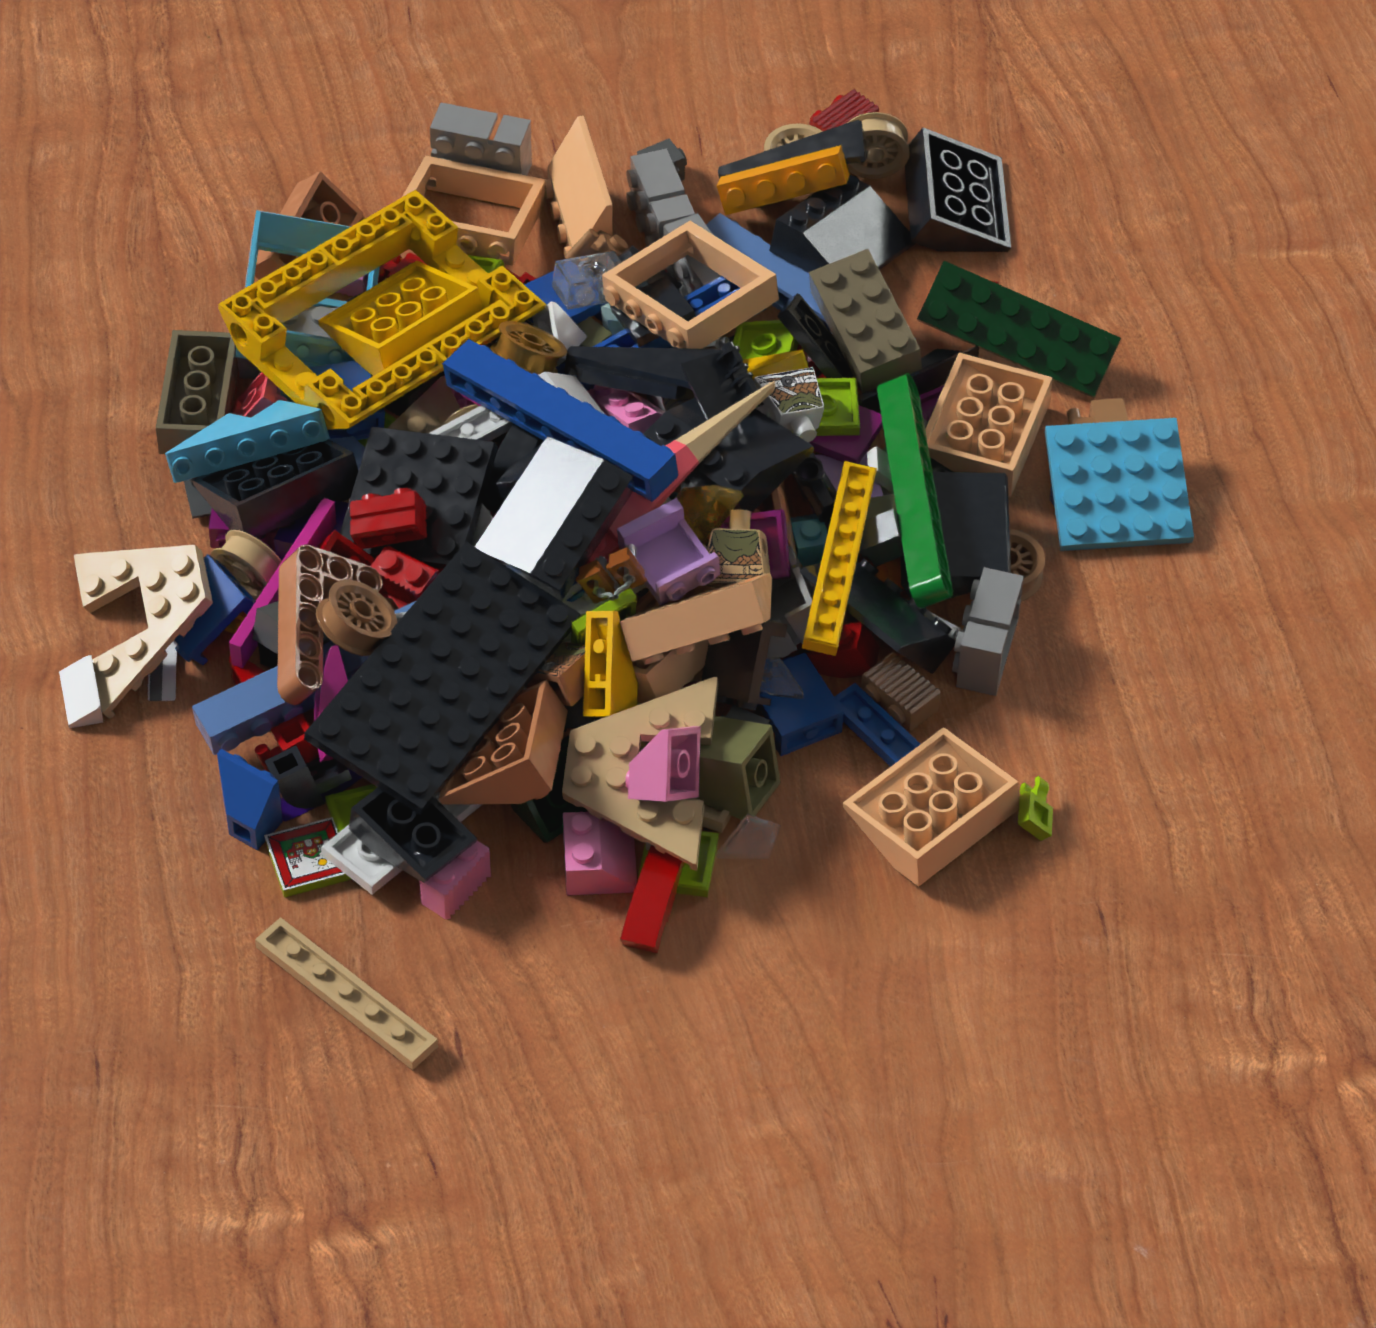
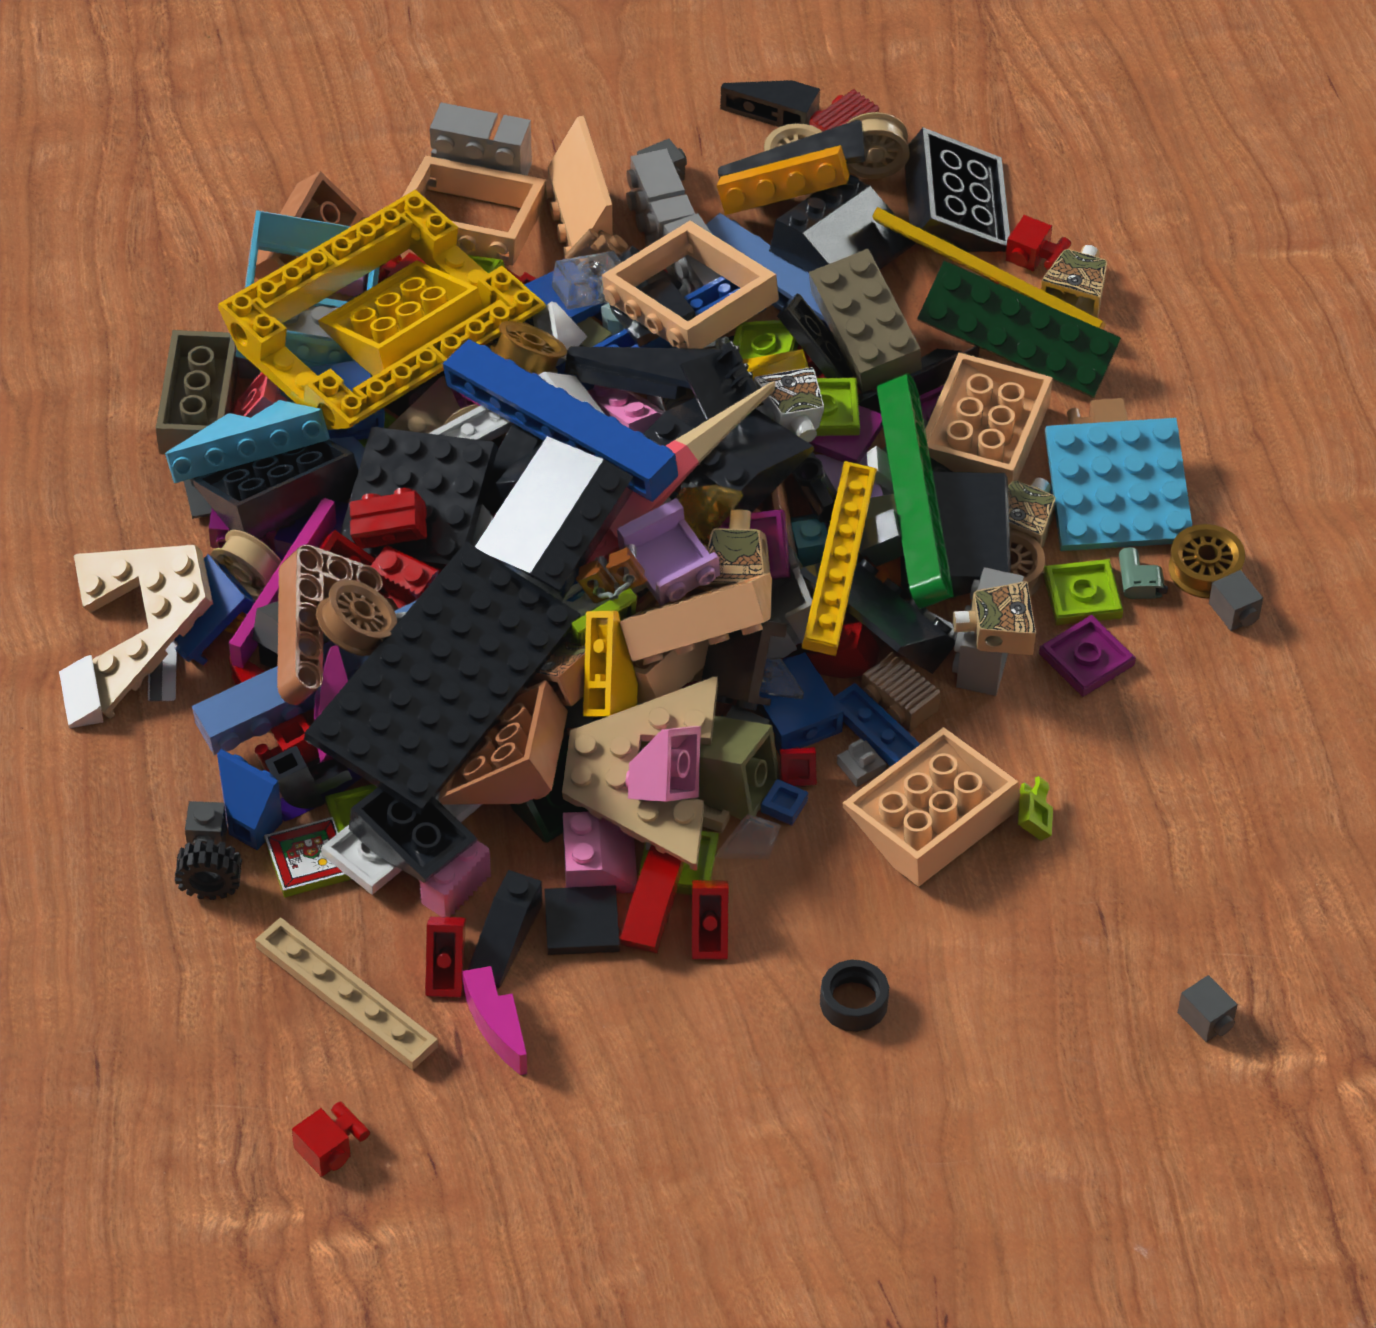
(206, 822): none -> dark grey brick
(208, 869): none -> black tyre
(326, 1142): none -> red brick
(445, 956): none -> red slope
(495, 1017): none -> dark pink slope
(507, 924): none -> black slope
(582, 920): none -> black tile
(710, 919): none -> red slope
(771, 101): none -> black slope
(784, 802): none -> blue plate
(798, 766): none -> red tile
(857, 972): none -> black tyre
(860, 762): none -> light grey tile
(980, 266): none -> yellow tile
(1000, 619): none -> torso
(1031, 508): none -> torso
(1032, 242): none -> red brick
(1078, 279): none -> torso
(1082, 591): none -> lime tile
(1087, 655): none -> magenta tile
(1140, 580): none -> sand green piece
(1204, 556): none -> pearl gold wheel
(1207, 1009): none -> dark grey brick
(1236, 600): none -> dark grey brick

